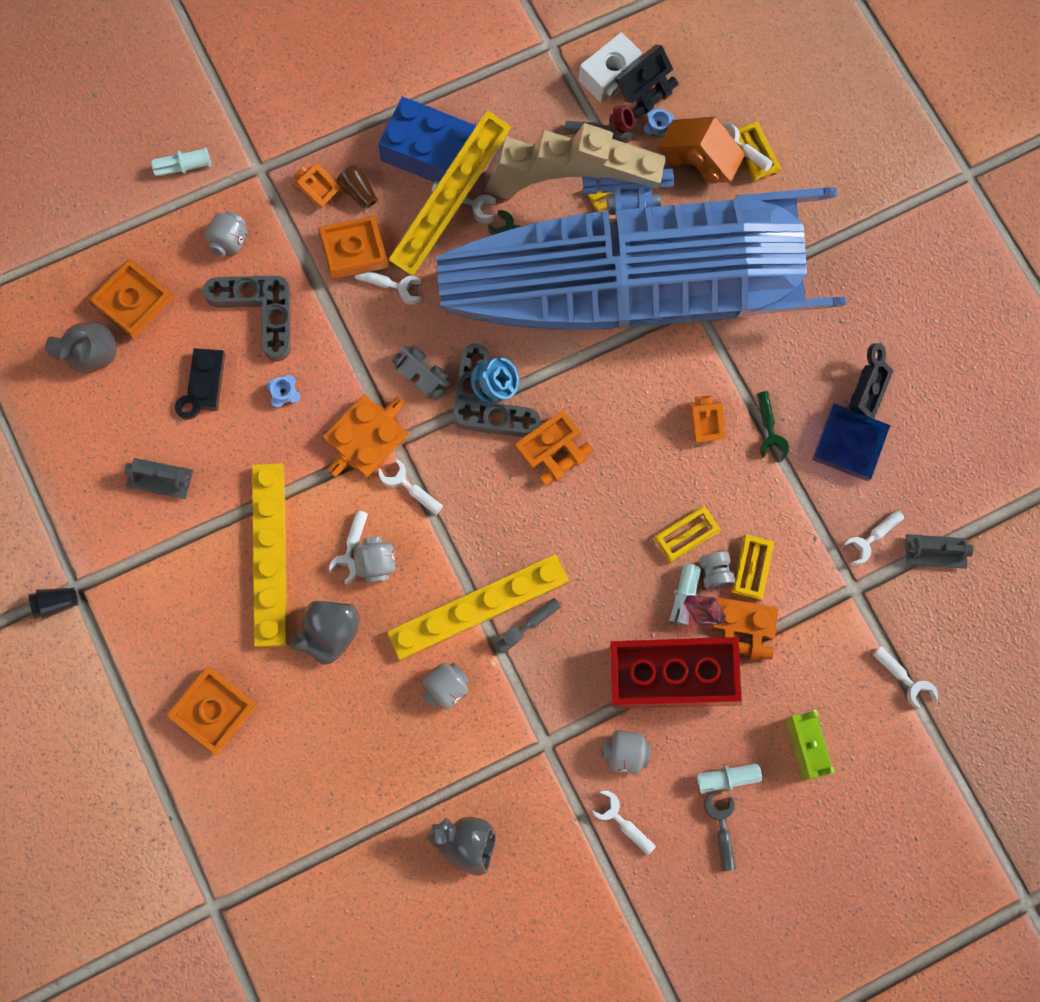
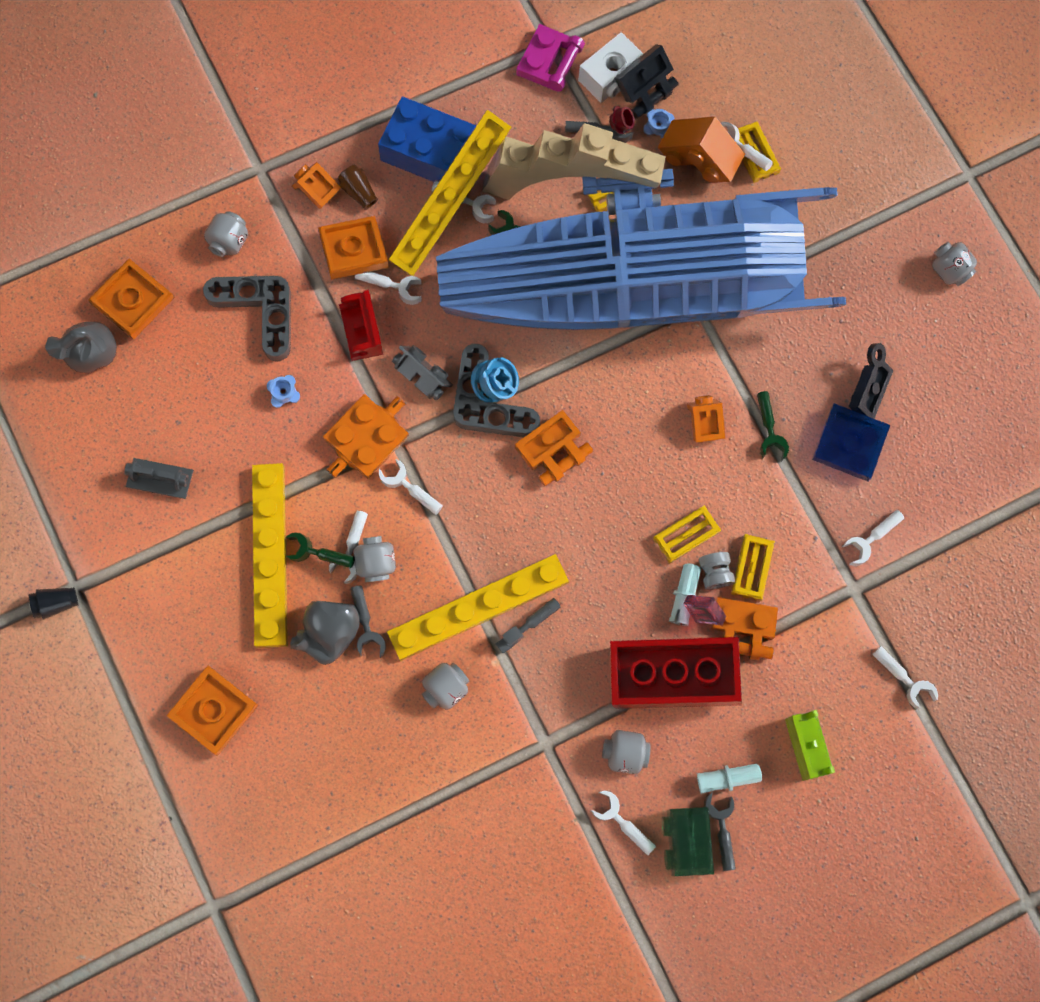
(181, 162): light aqua axle -> none
(204, 383): black hinge -> none
(323, 554): none -> dark green piece
(360, 326): none -> red hinge
(361, 606): none -> dark grey piece
(465, 844): dark grey piece -> none
(542, 53): none -> dark pink plate
(688, 842): none -> clear green brick
(937, 551): dark grey hinge -> none
(954, 263): none -> light grey head

